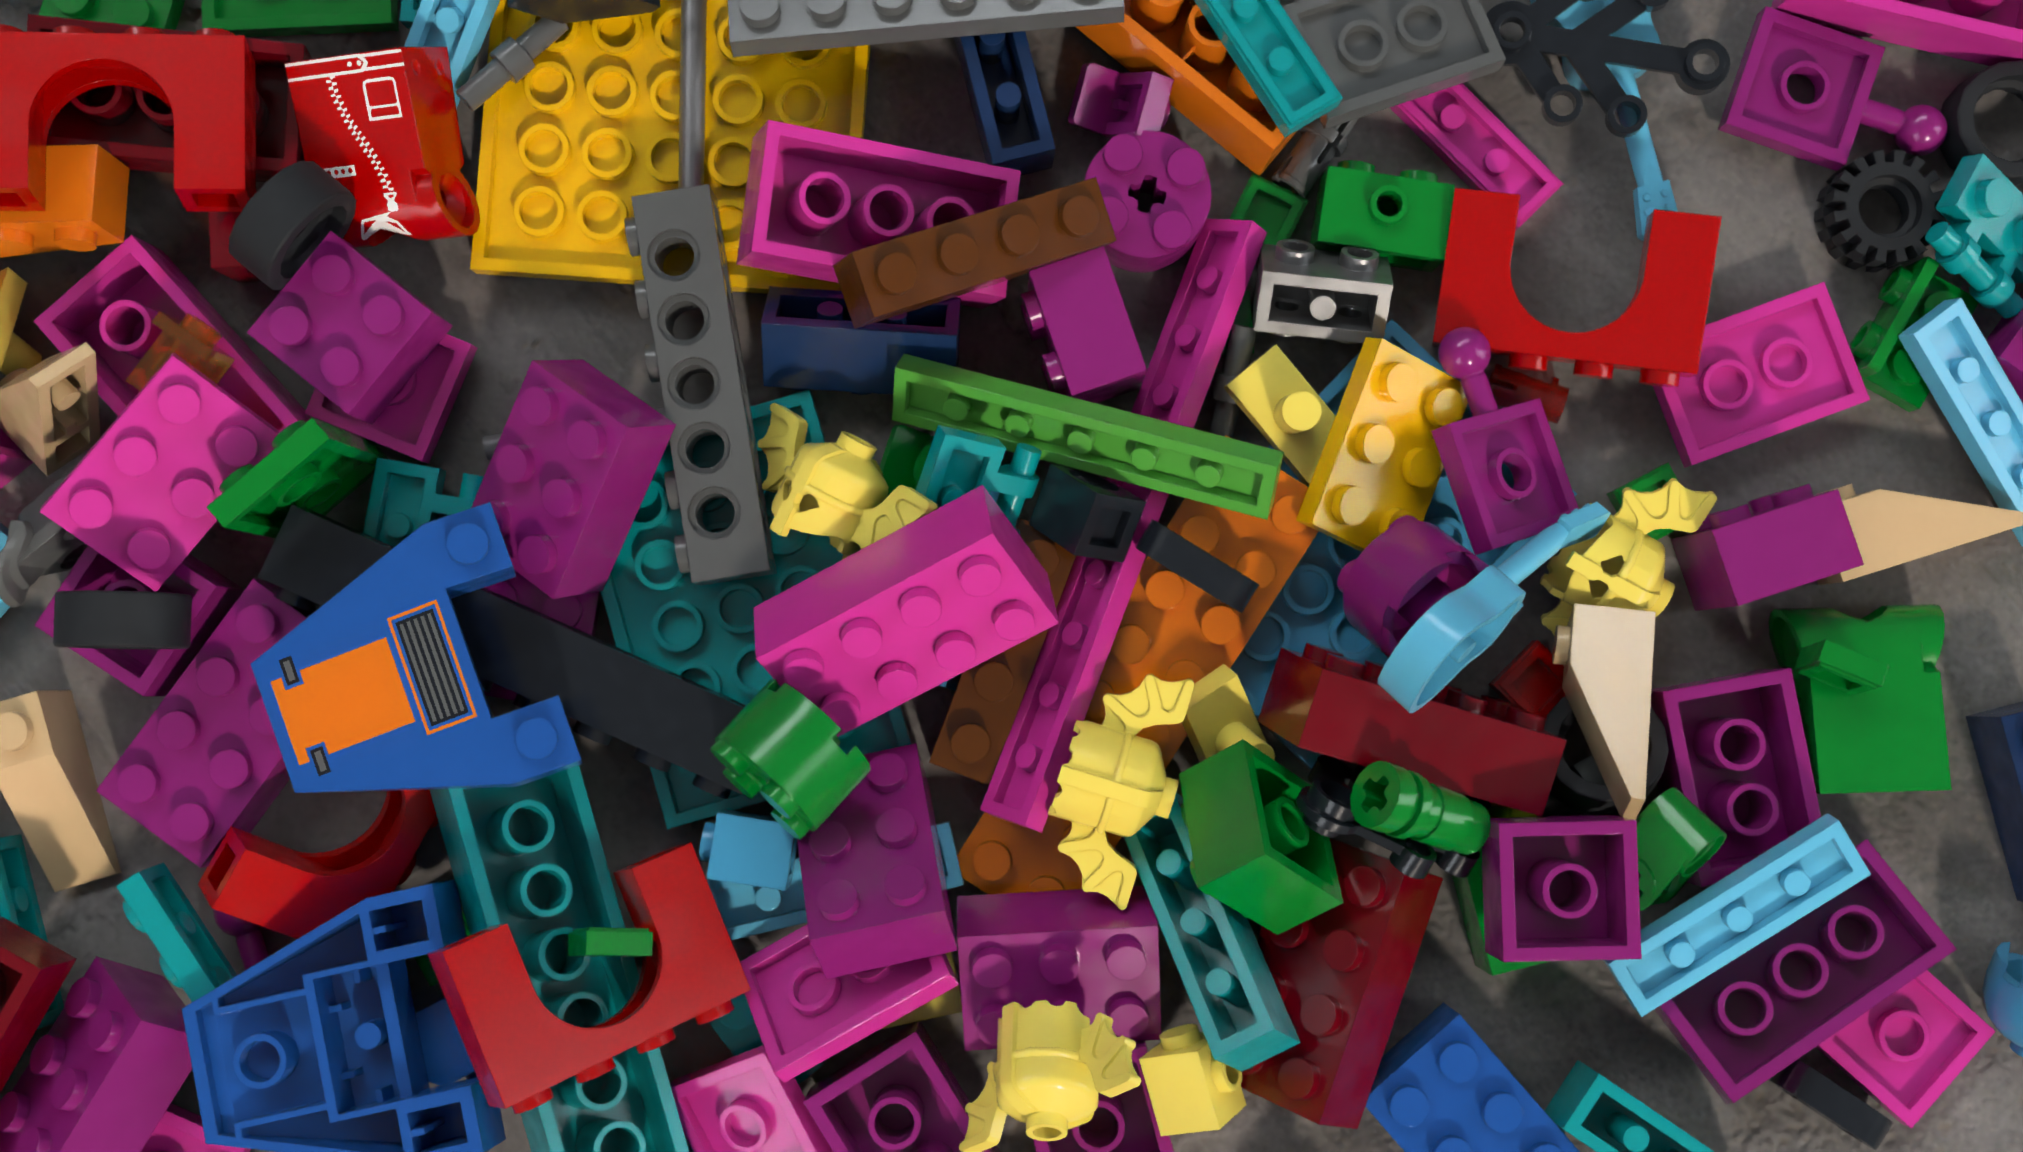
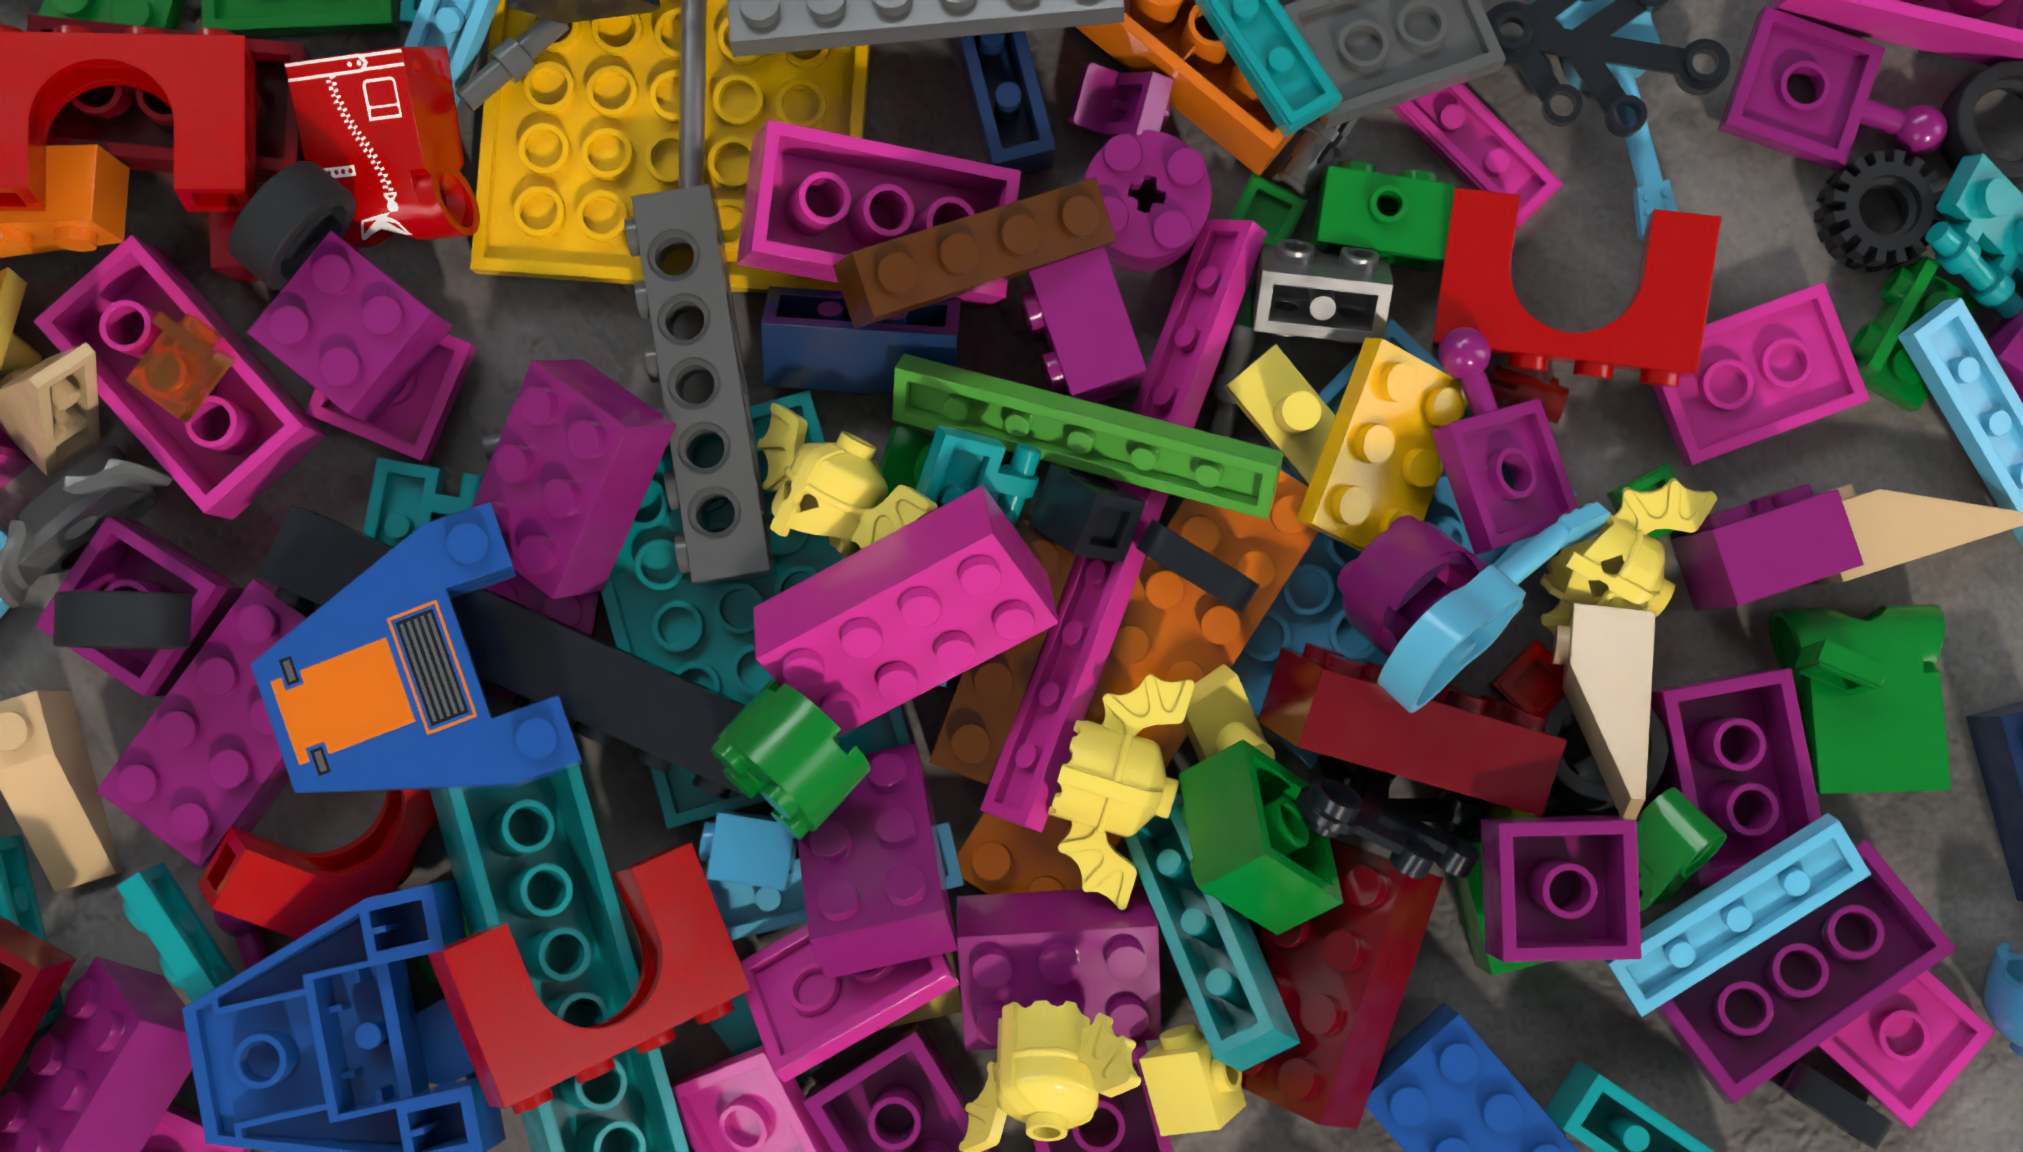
(157, 469): dark pink plate -> none
(309, 468): green plate -> none
(610, 942): green tile -> none
(1410, 807): green axle -> none

